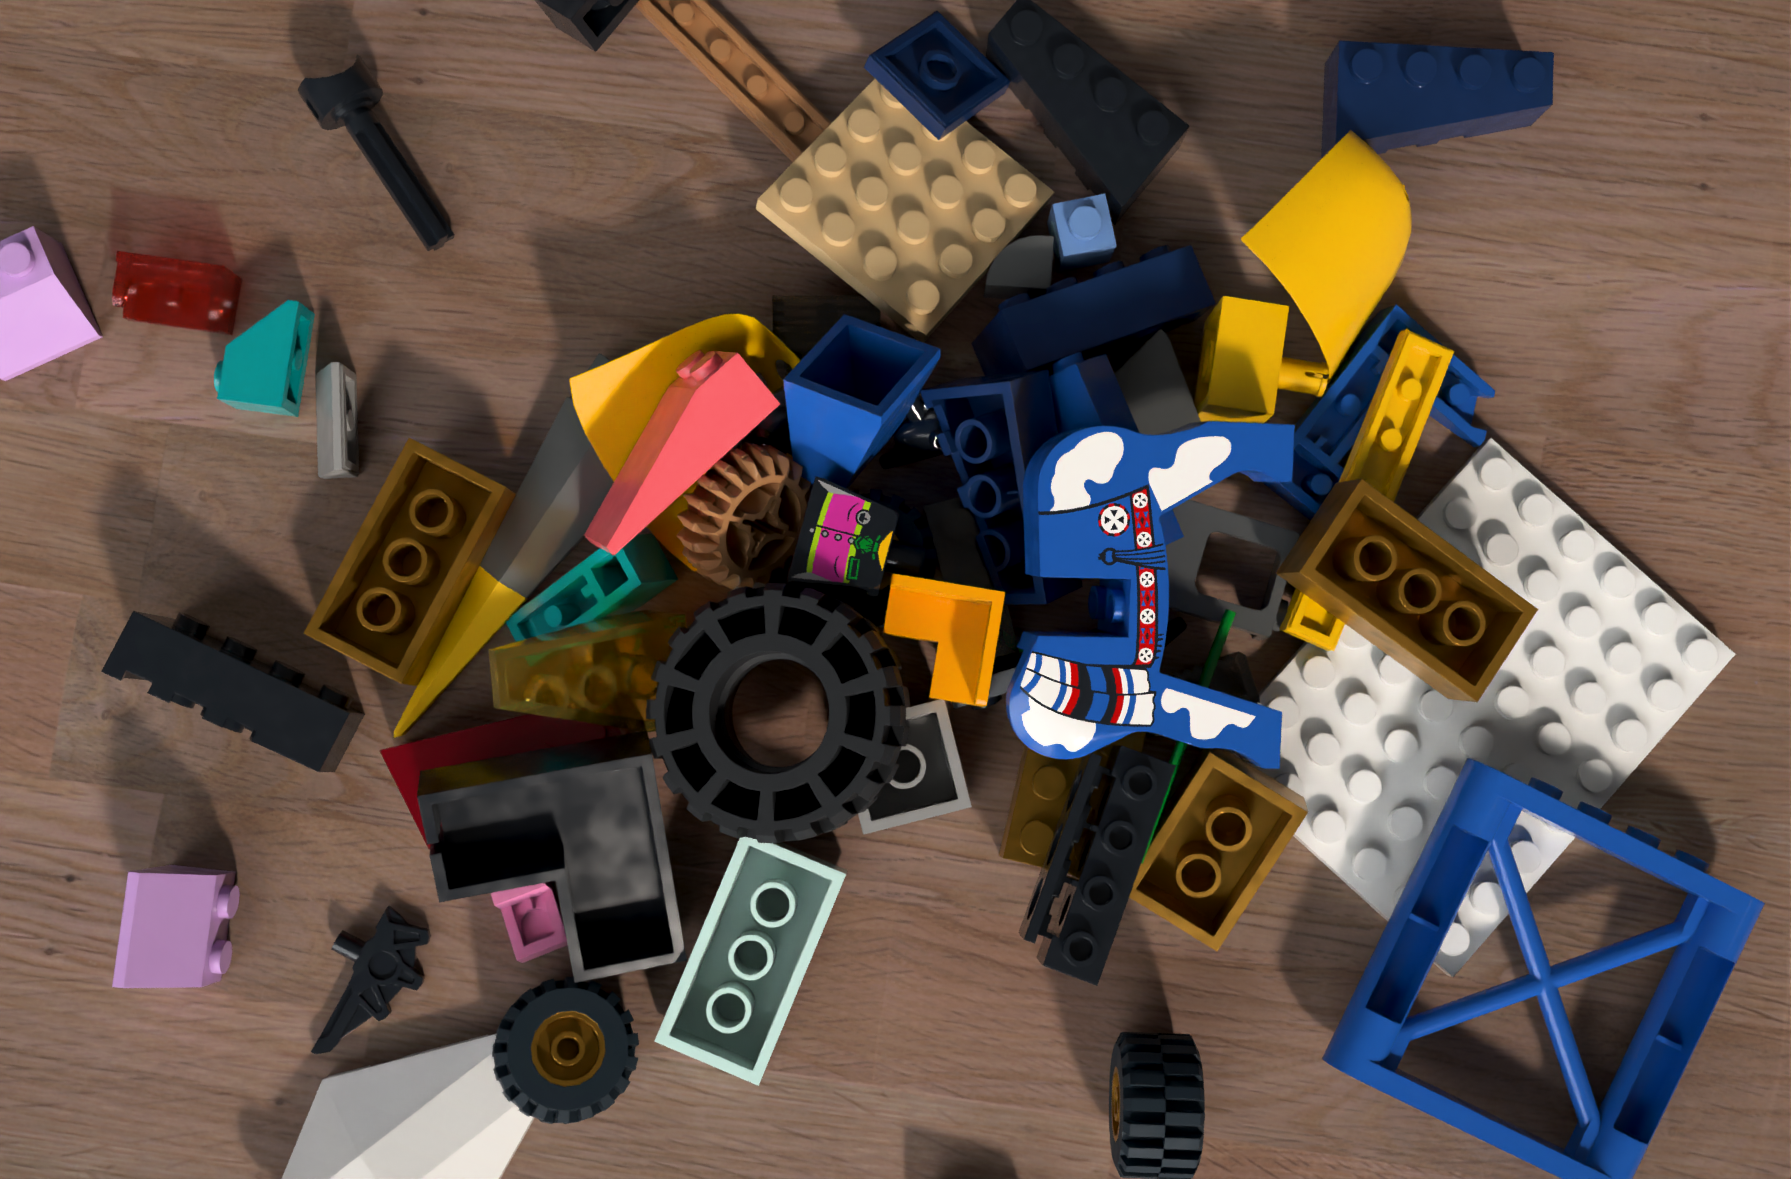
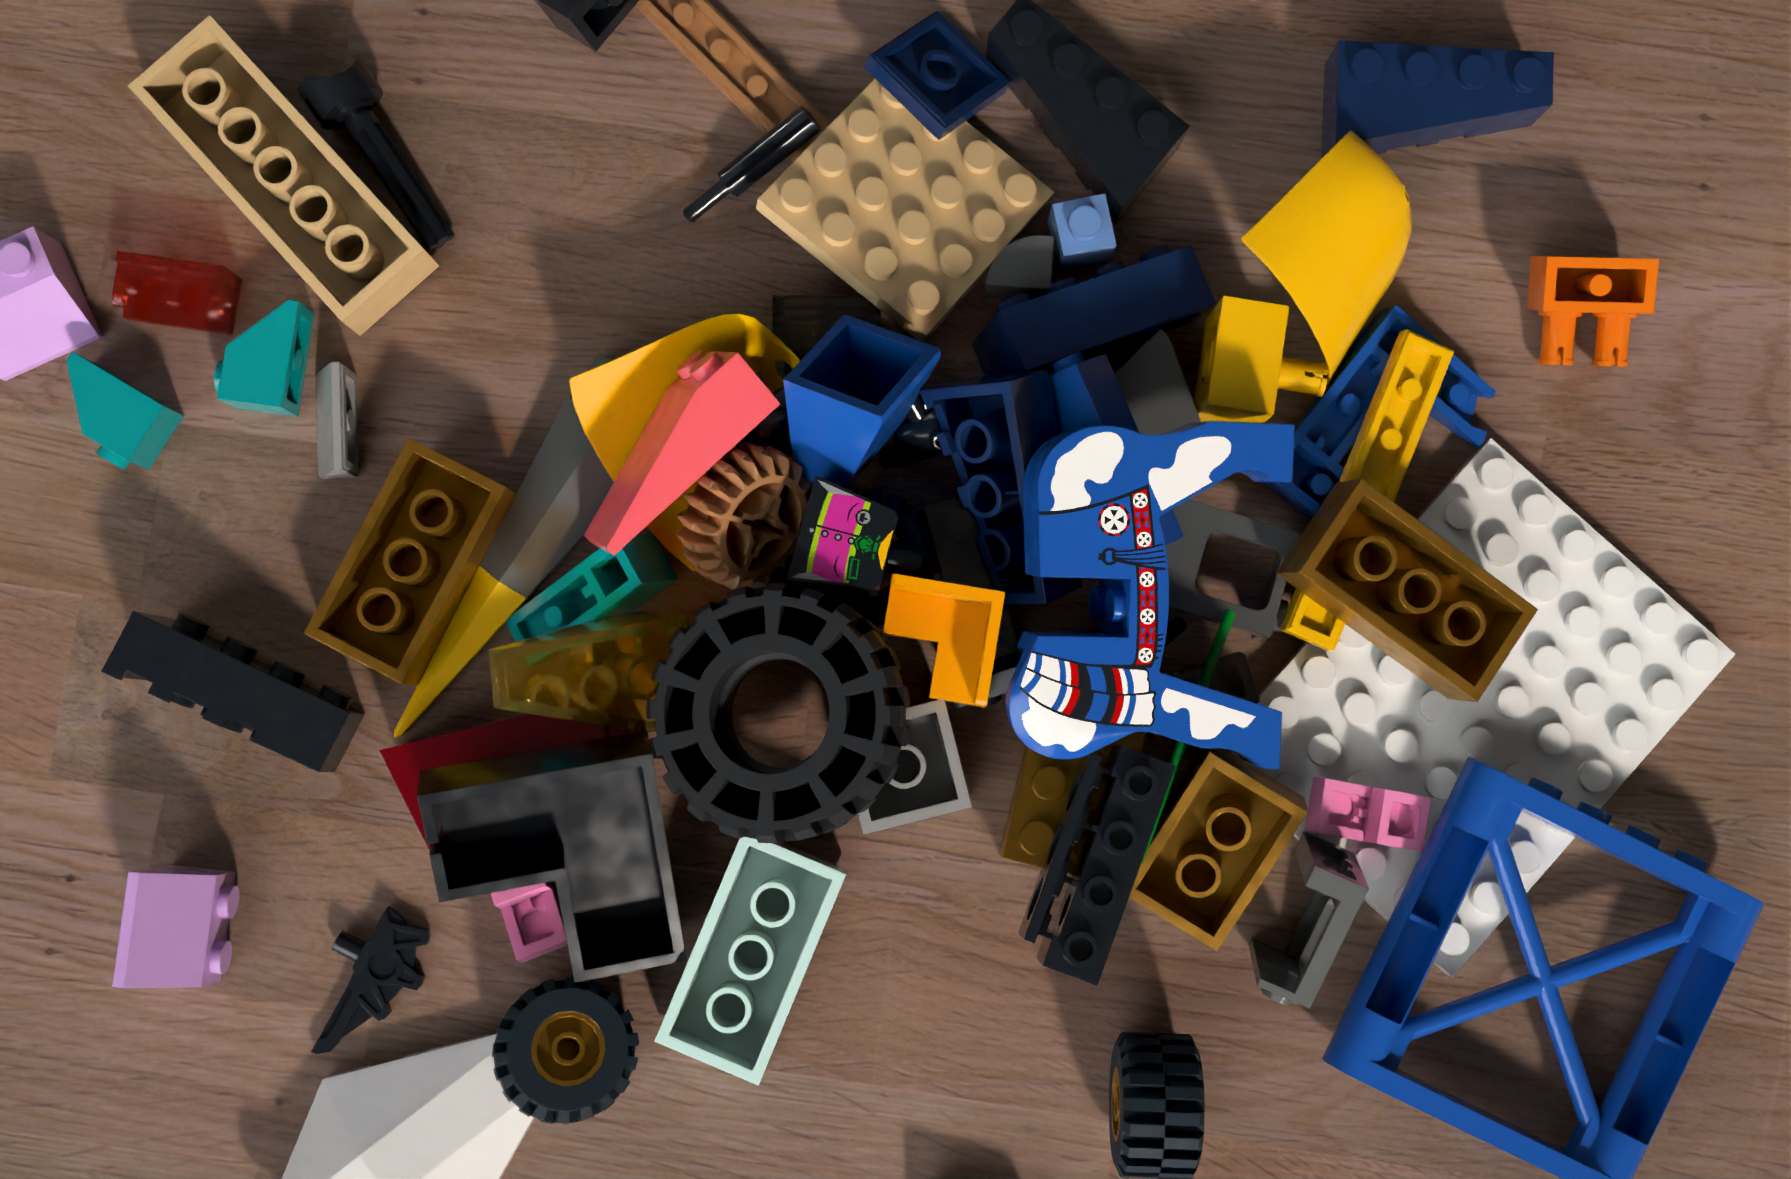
(119, 415): none -> teal slope
(283, 176): none -> tan brick
(757, 160): none -> black axle
(1336, 883): none -> dark grey window
(1368, 814): none -> bright pink slope
(1605, 286): none -> orange brick

